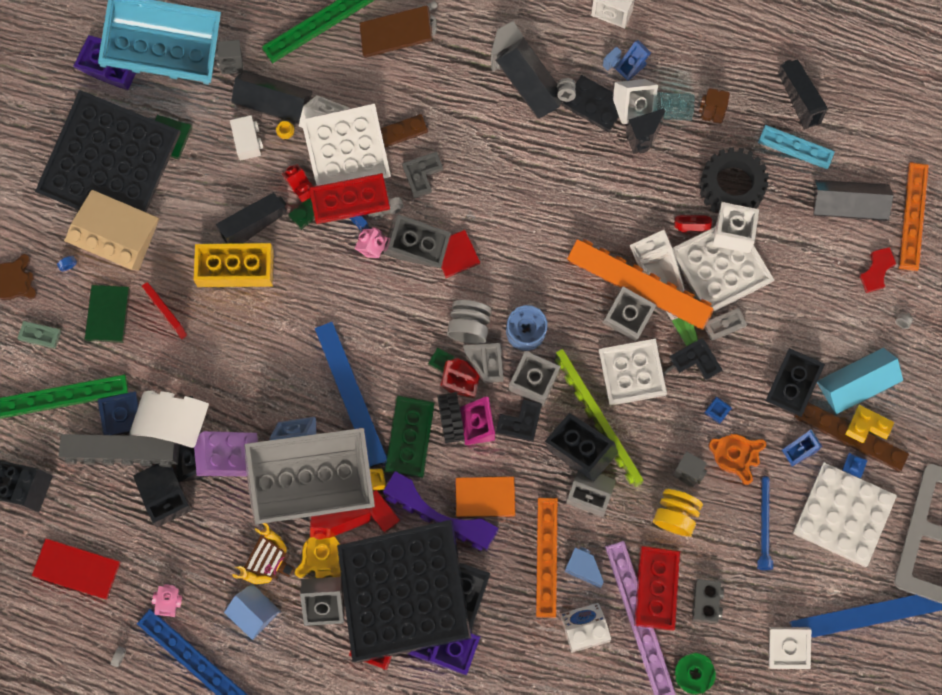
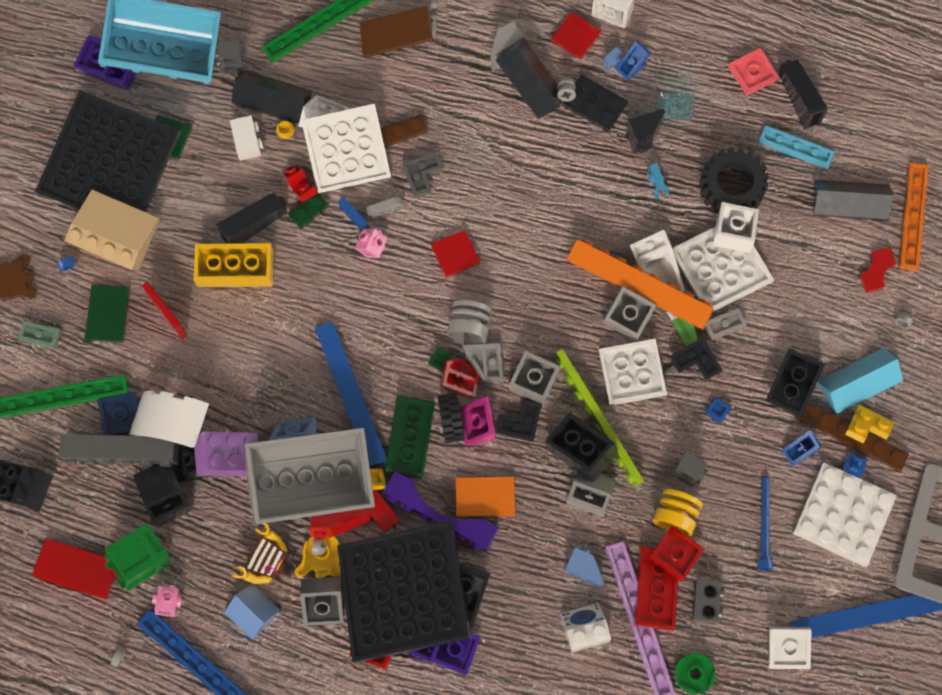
(136, 557): none -> green container
(316, 548): none -> light grey hinge
(349, 198): red tile -> none
(416, 242): dark grey slope -> none
(525, 317): medium blue wheel -> none
(546, 558): orange plate -> none
(576, 35): none -> red tile
(634, 98): white slope -> none
(655, 177): none -> dark azure plate
(676, 553): none -> red plate
(693, 223): red plate -> none
(714, 105): reddish brown brick -> none
(737, 454): orange tile -> none
(753, 71): none -> coral plate

